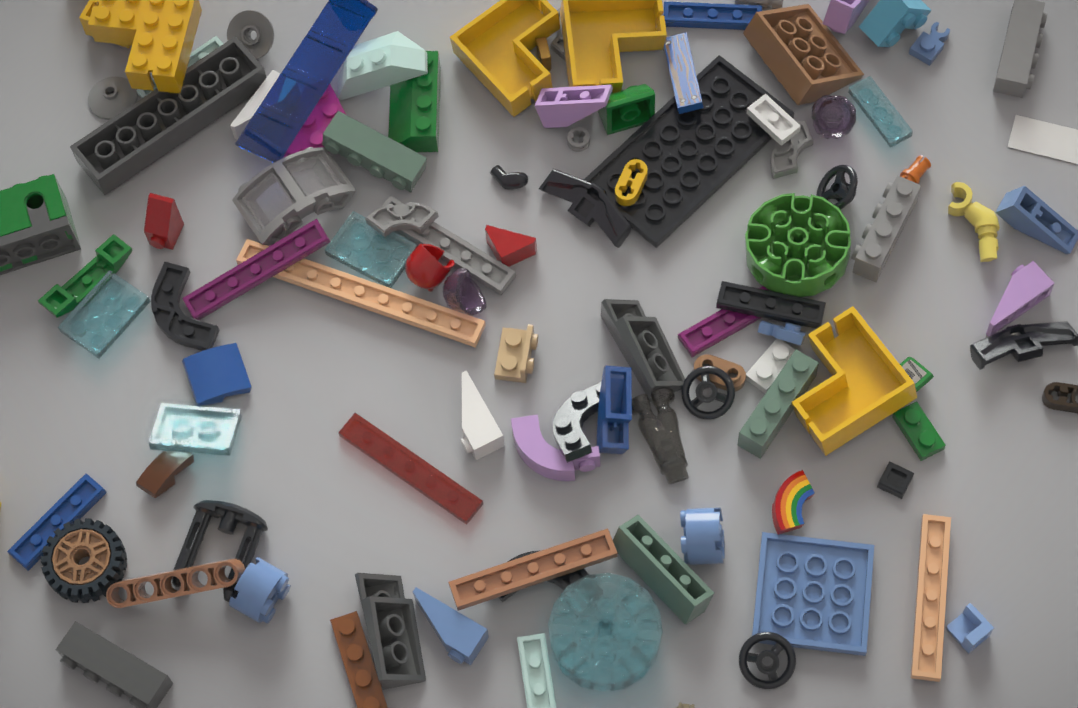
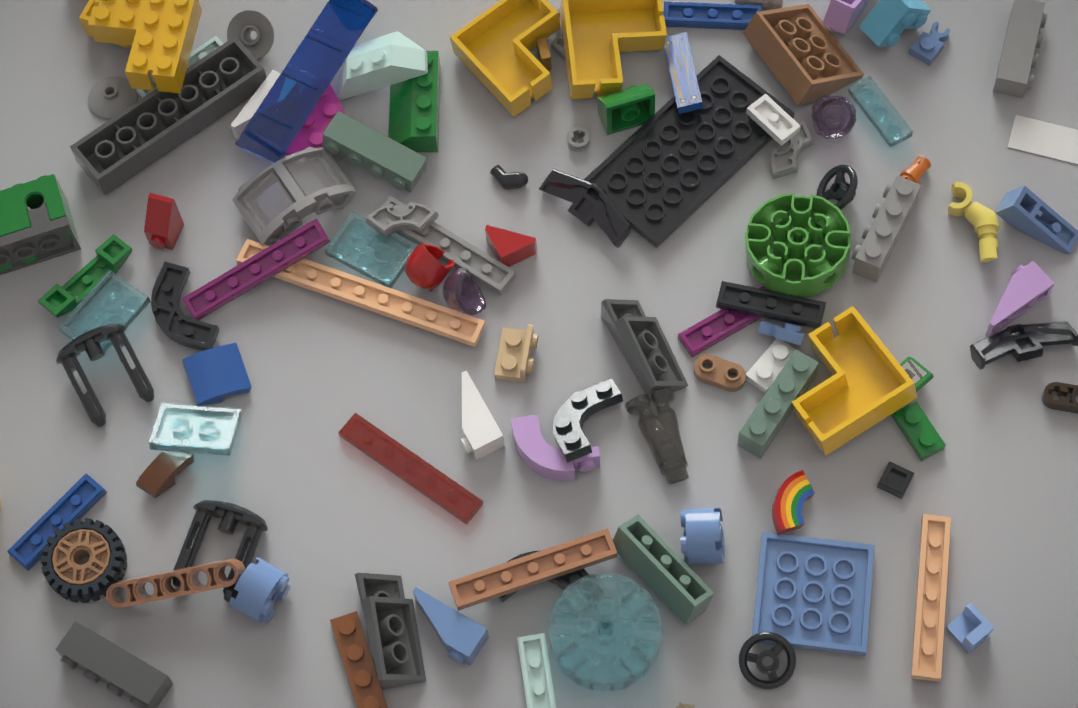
(90, 343): none -> black piece
(568, 105): lavender slope -> none
(614, 410): blue slope -> none
(626, 180): yellow beam -> none
(692, 405): black piece -> none

